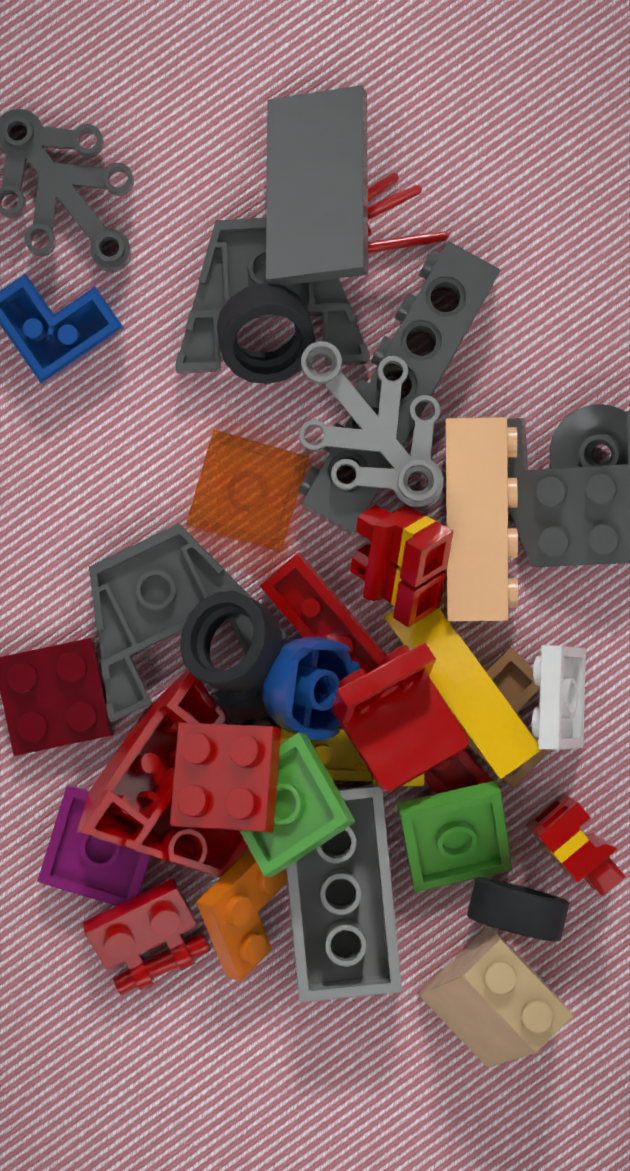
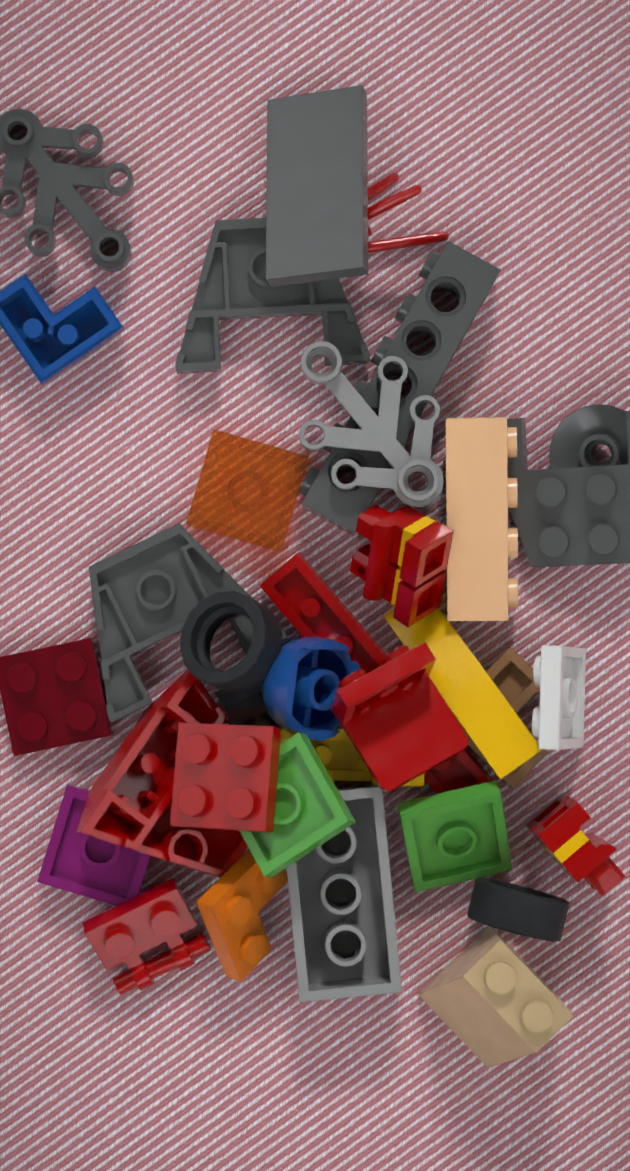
(257, 302): black tyre -> none

